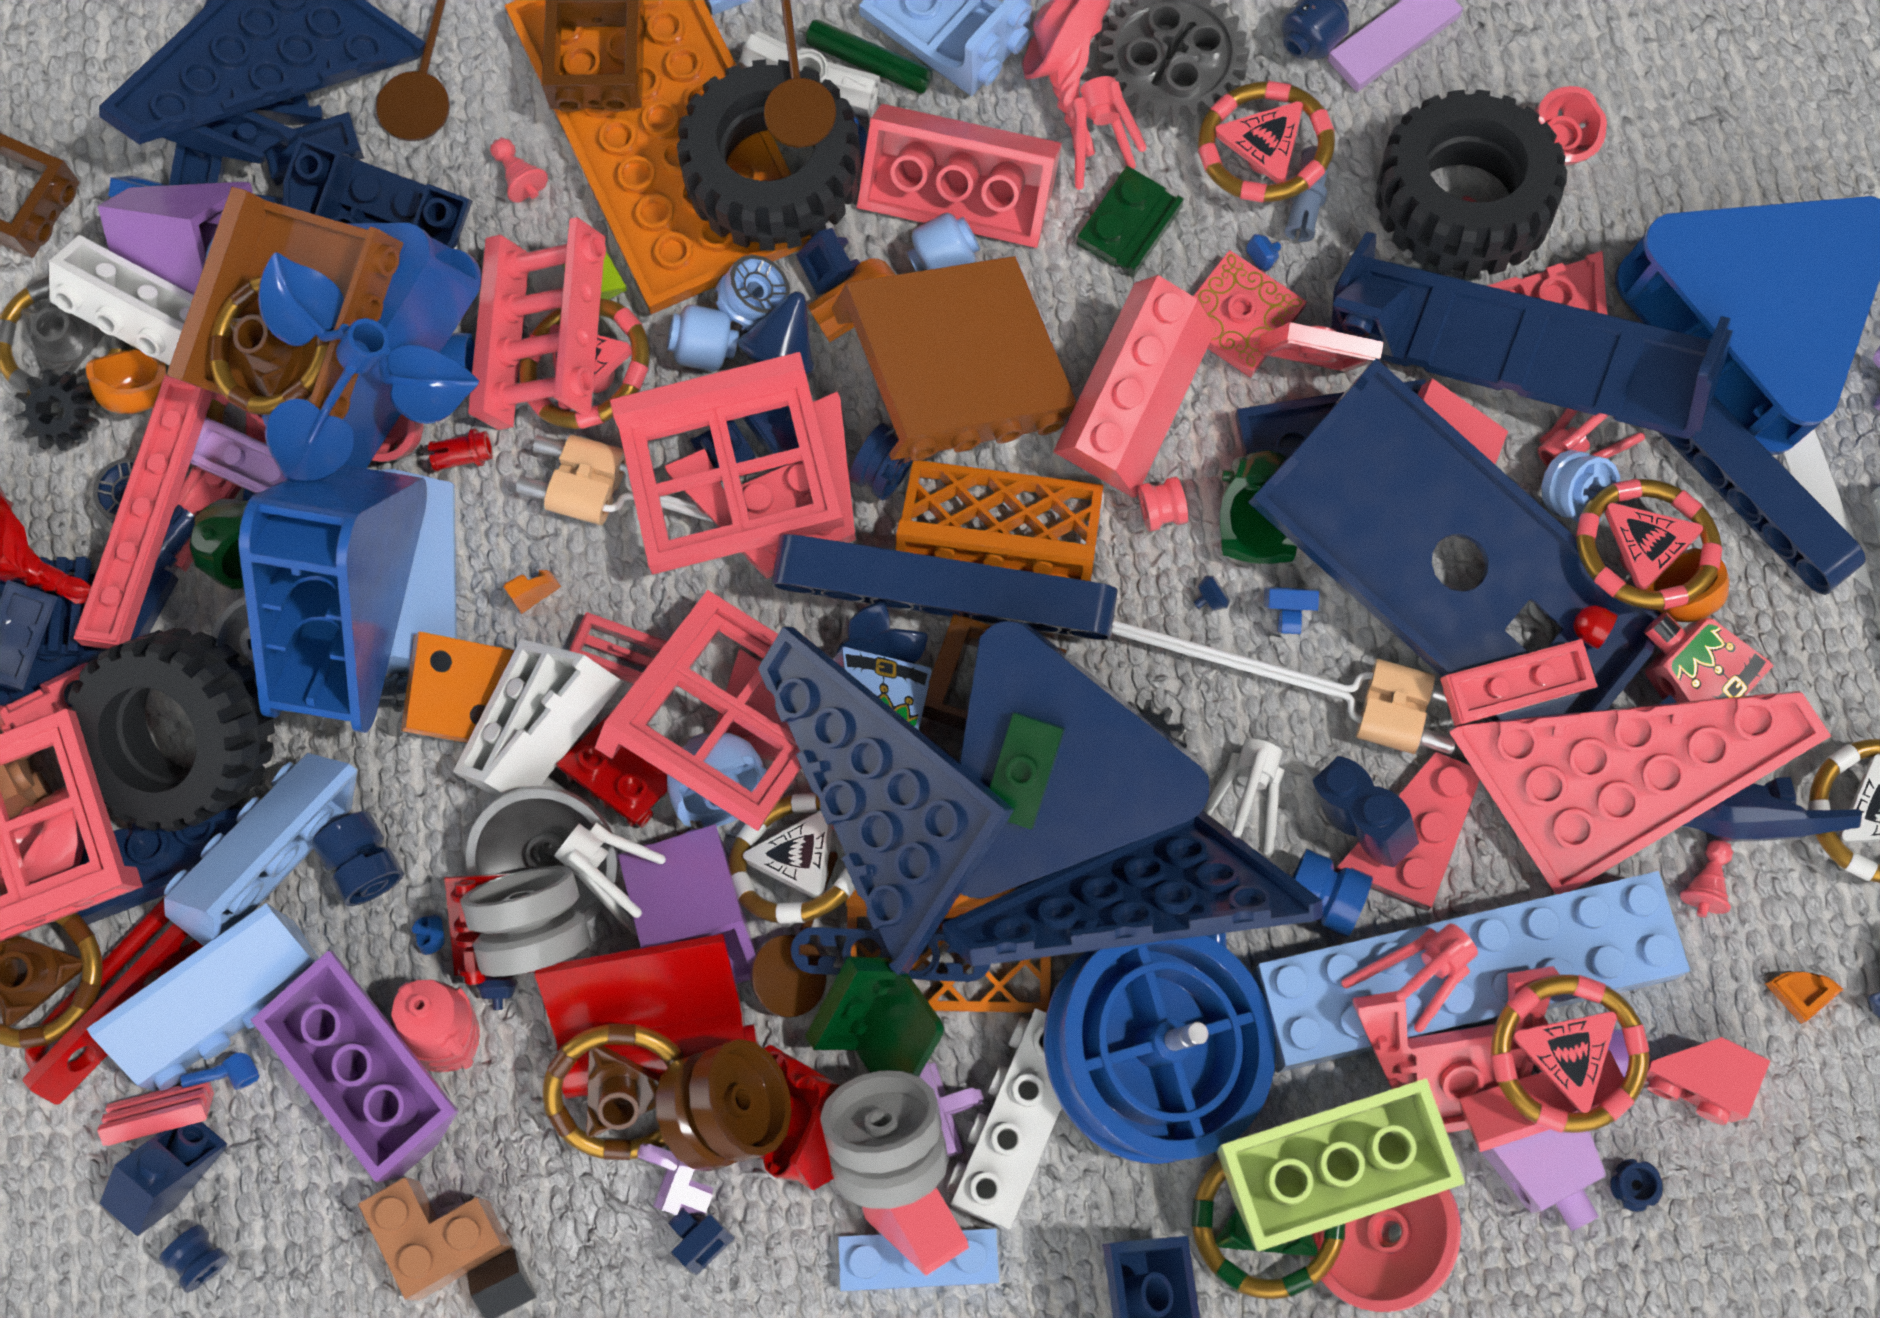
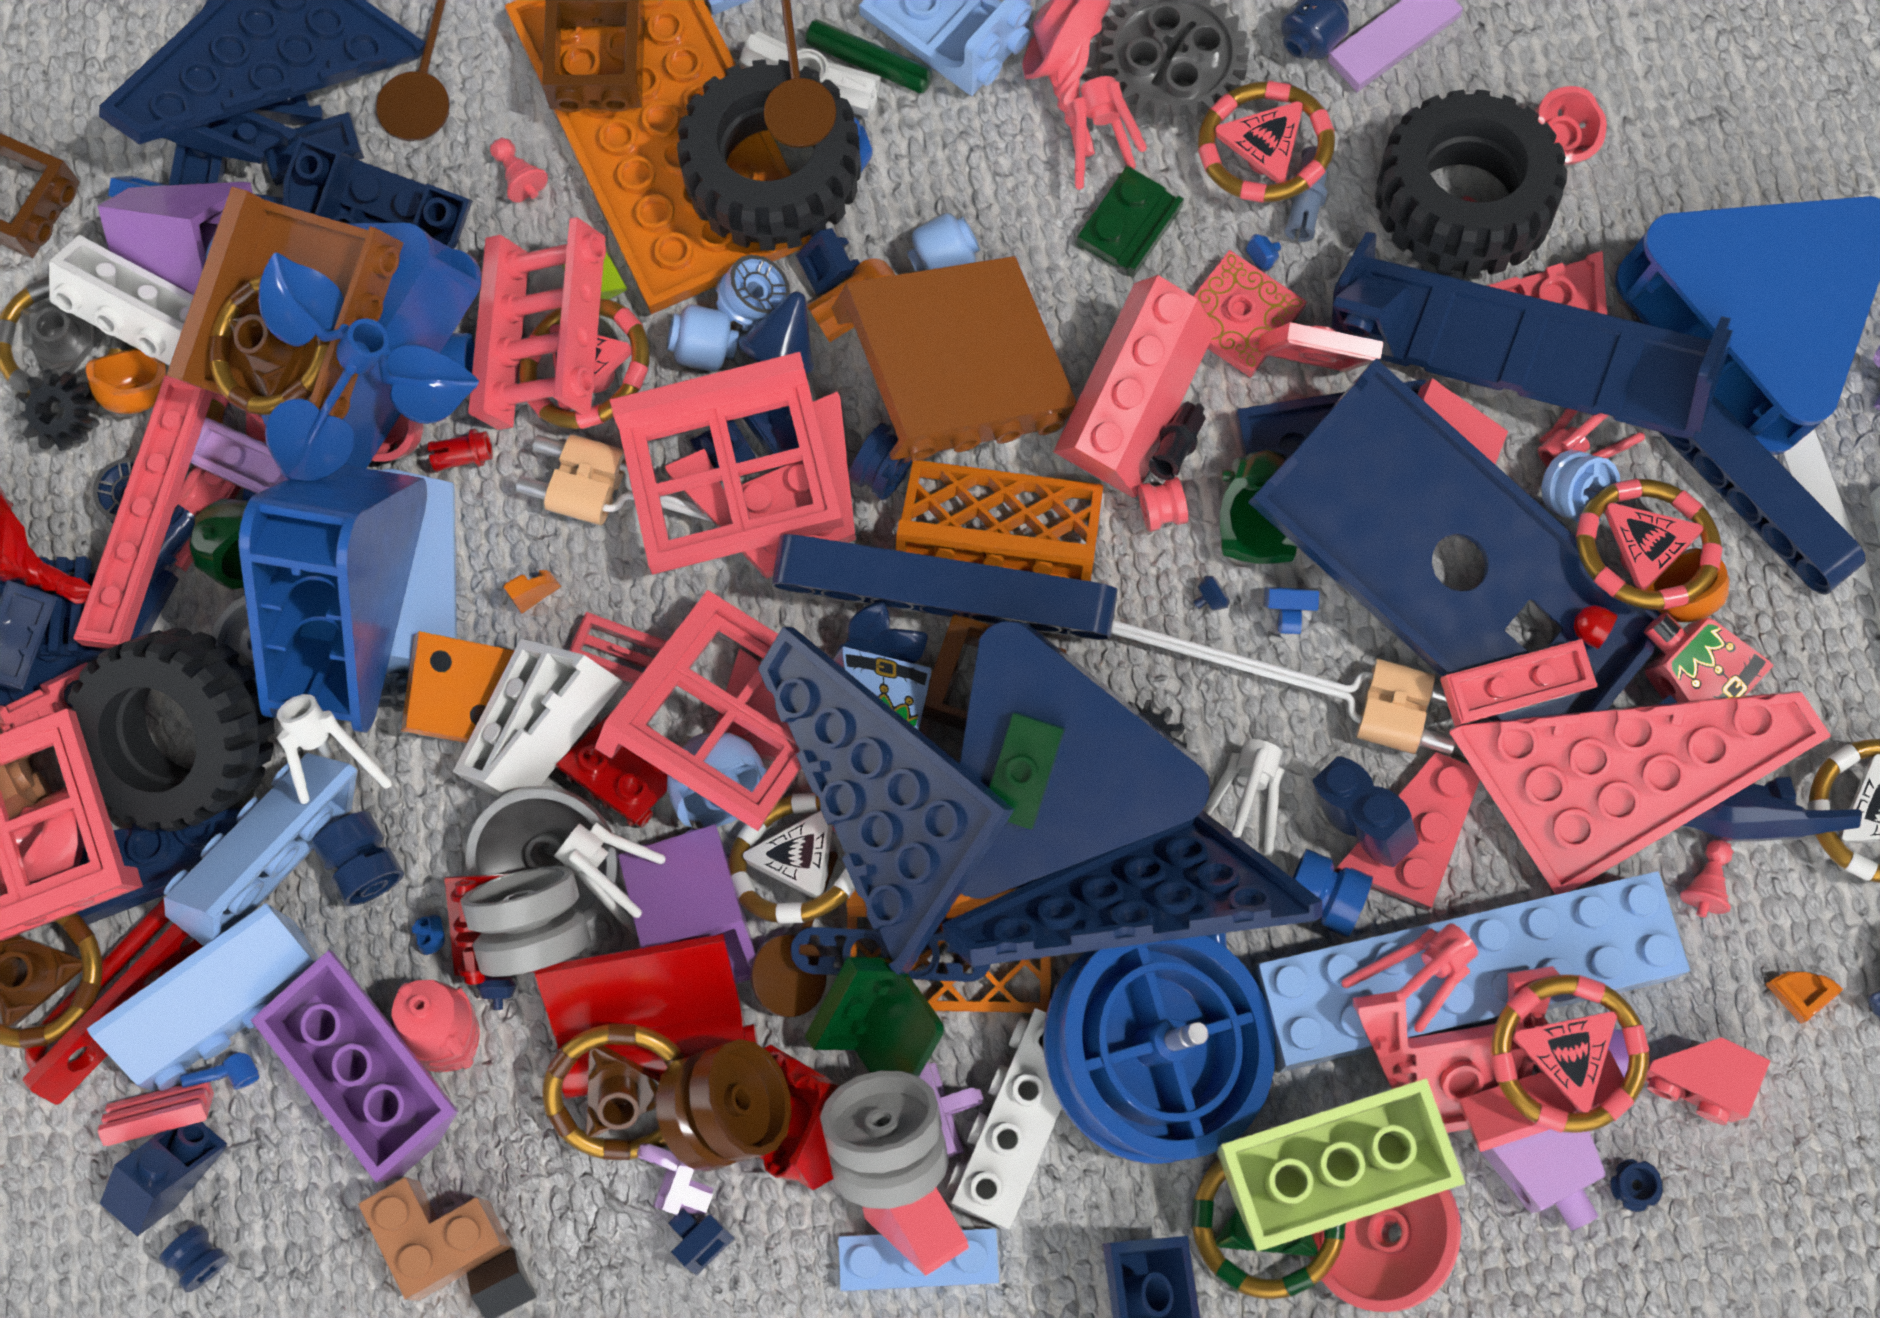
(309, 728): none -> white plant
(941, 165): coral slope -> none
(1177, 441): none -> black axle

